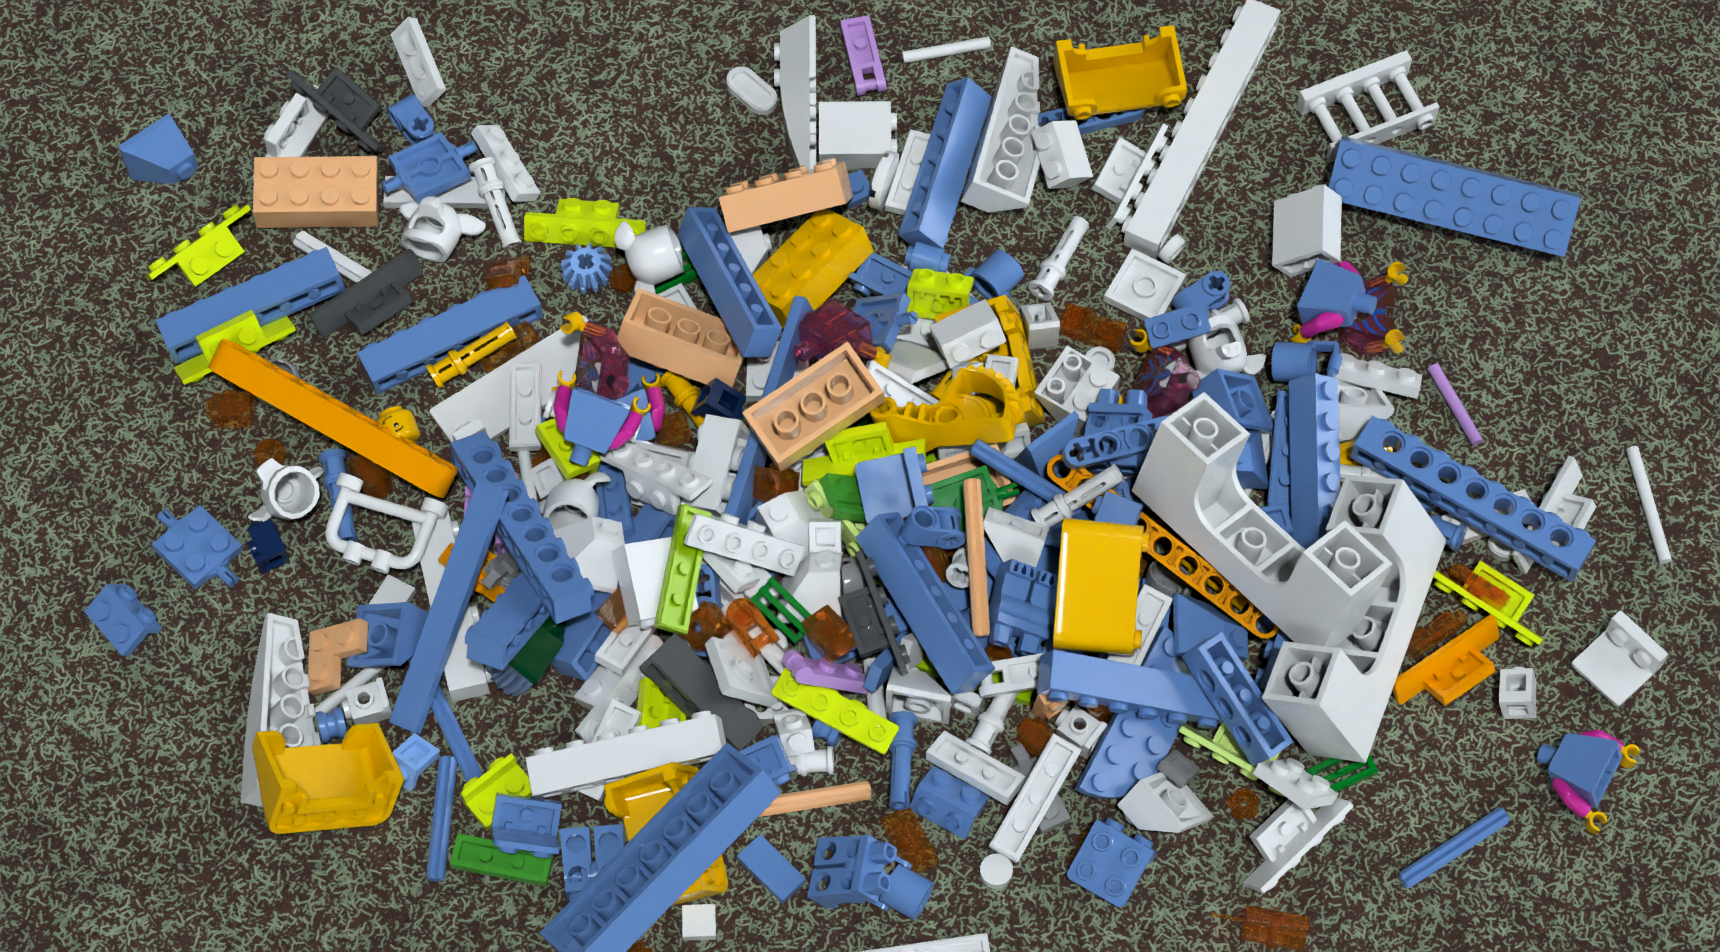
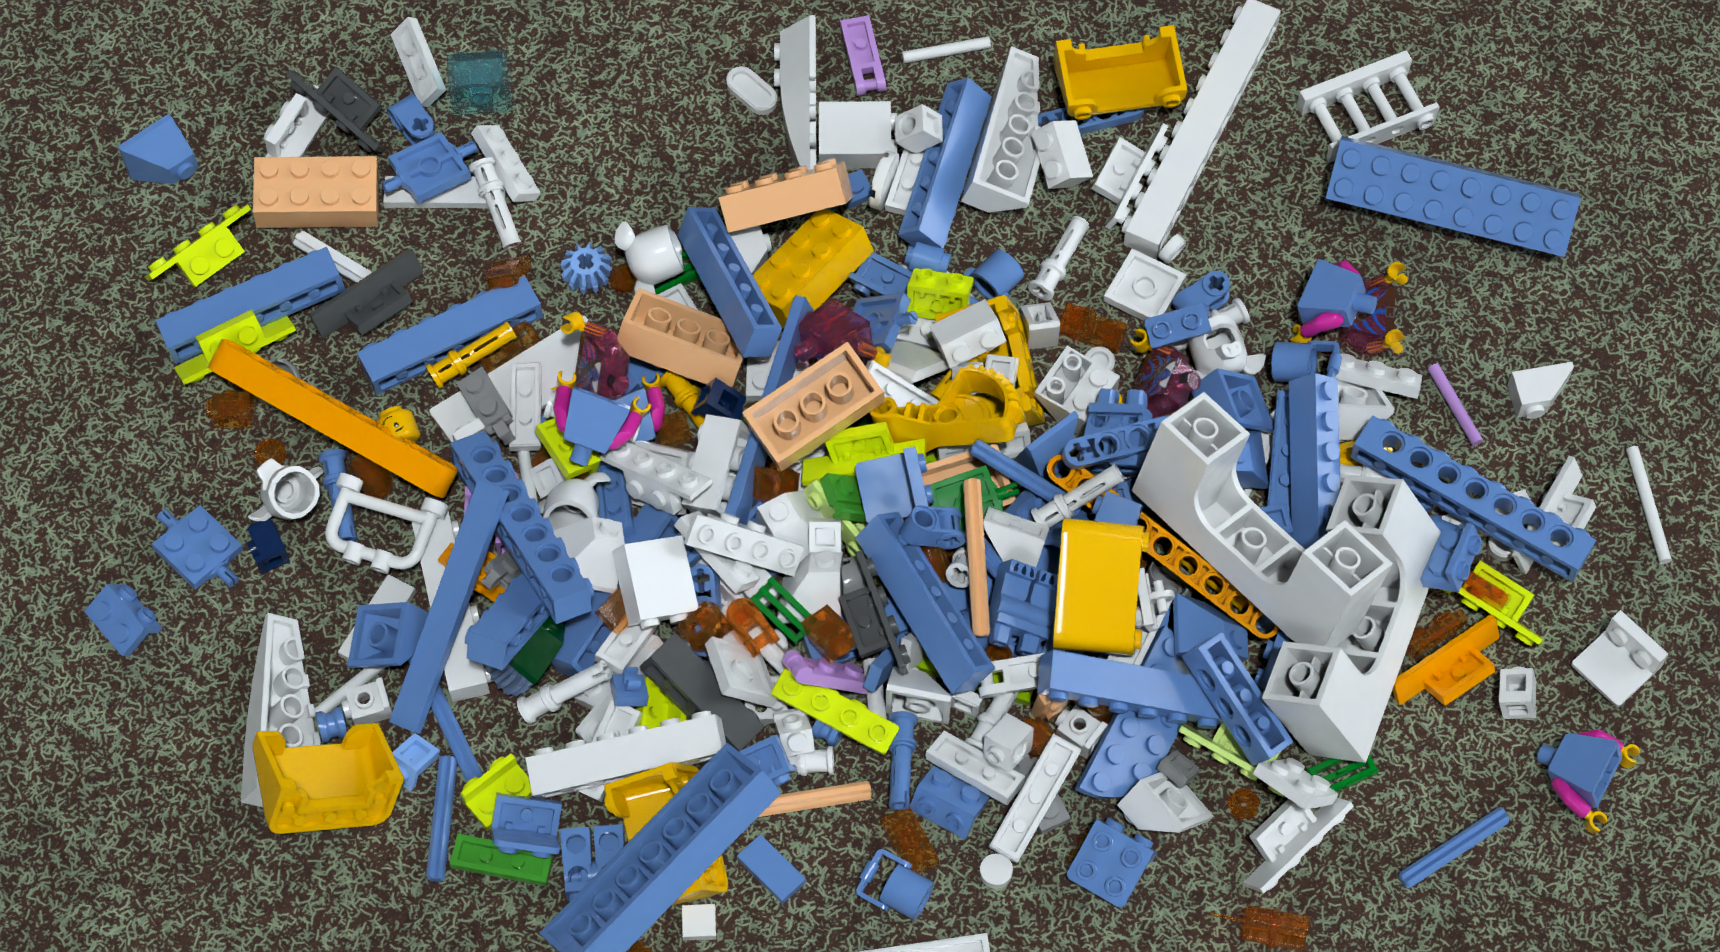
(328, 649): light nougat plate -> none
(435, 228): white piece -> none
(479, 82): none -> clear light blue brick
(487, 404): none -> light grey hinge
(551, 697): none -> white pin
(578, 223): neon yellow bracket -> none
(629, 688): none -> medium blue tile
(680, 576): lime tile -> none
(853, 872): medium blue hips -> none
(918, 129): none -> white brick
(1008, 742): none -> white brick
(1146, 612): none -> white hips
(1306, 230): white brick -> none
(1452, 559): none -> medium blue bracket
(1537, 388): none -> white slope

